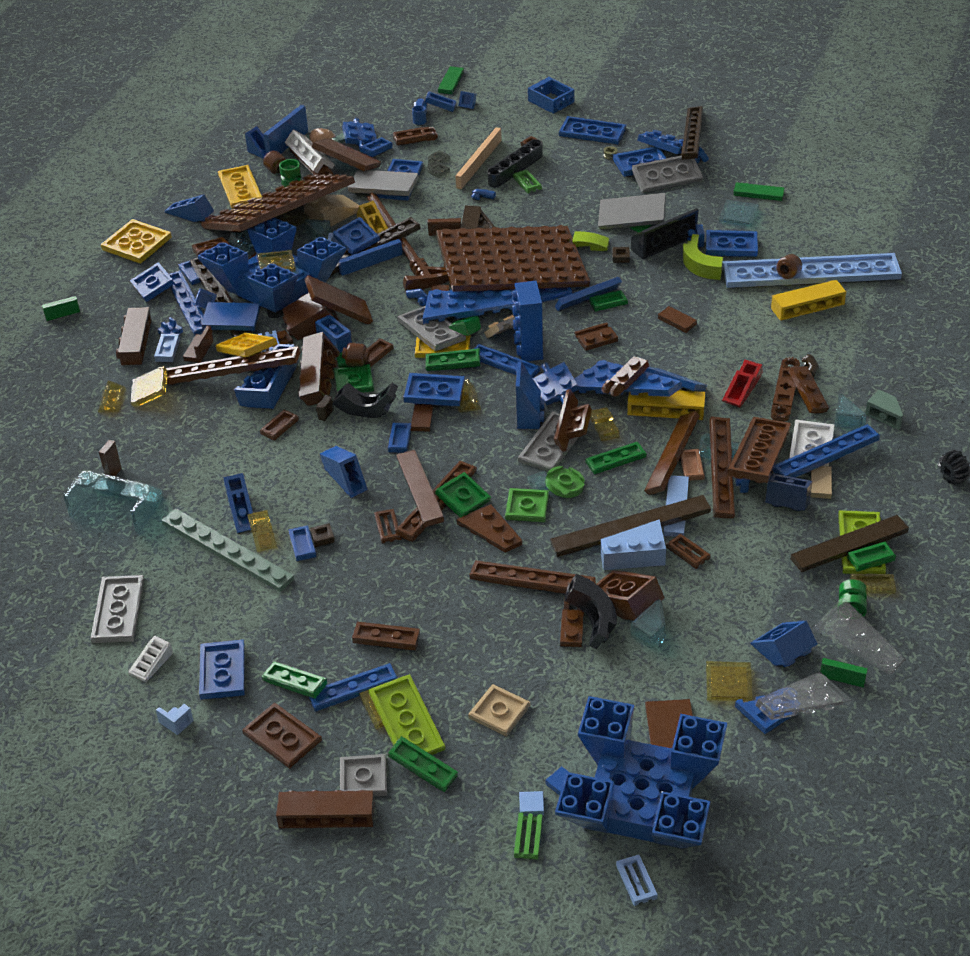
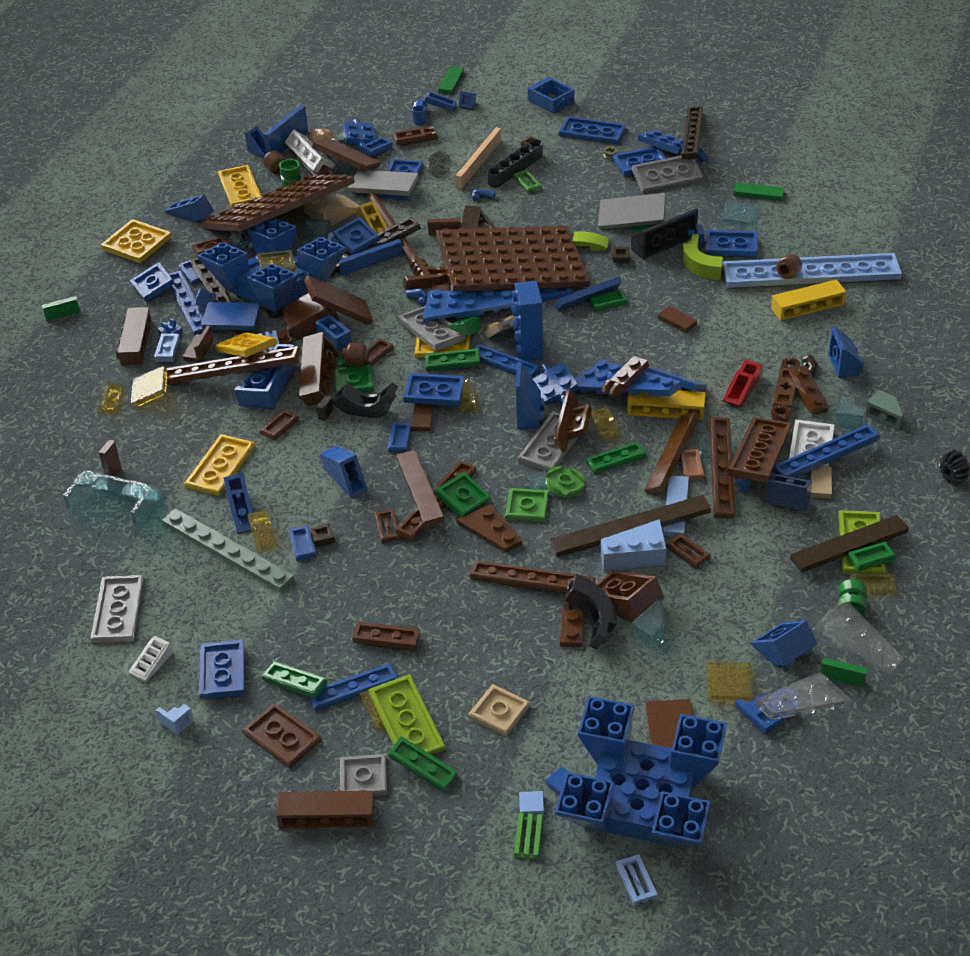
(220, 461): none -> yellow tile
(596, 336): reddish brown plate -> none
(844, 354): none -> blue slope

